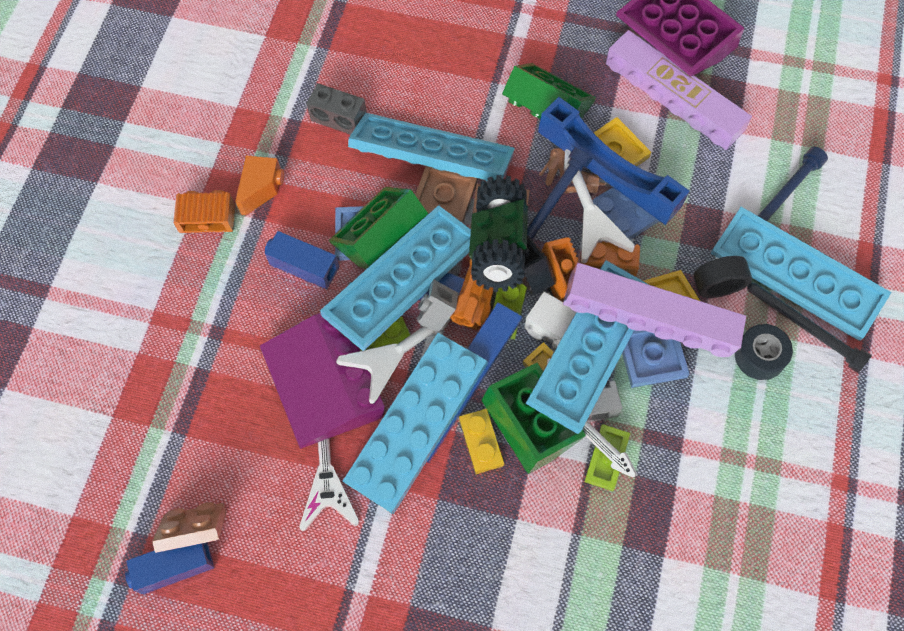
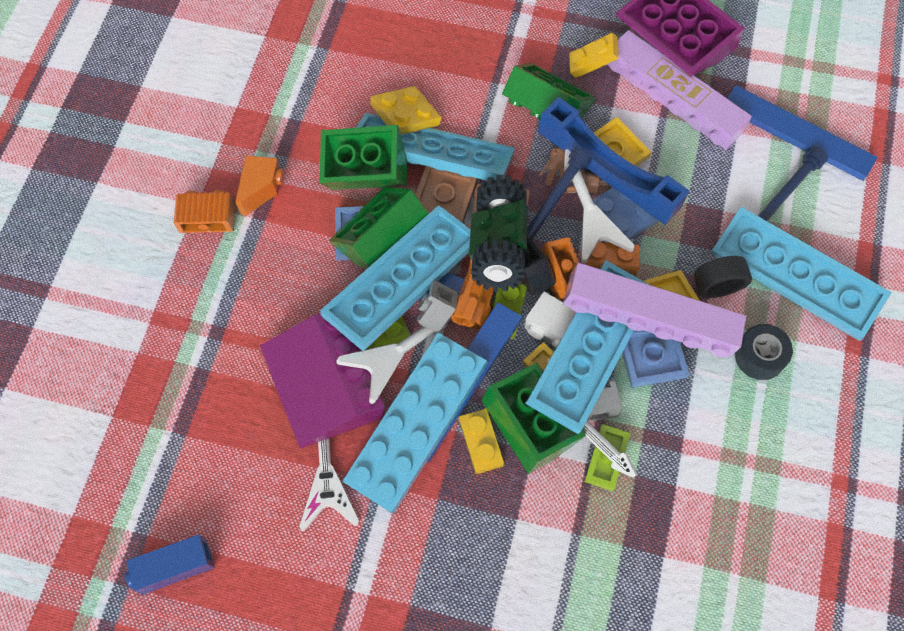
(189, 527): nougat plate -> none
(301, 259): blue brick -> none
(335, 108): dark grey brick -> none
(362, 158): none -> green slope
(406, 109): none -> yellow plate
(594, 55): none -> yellow plate
(803, 133): none -> blue tile
(854, 357): black piece -> none

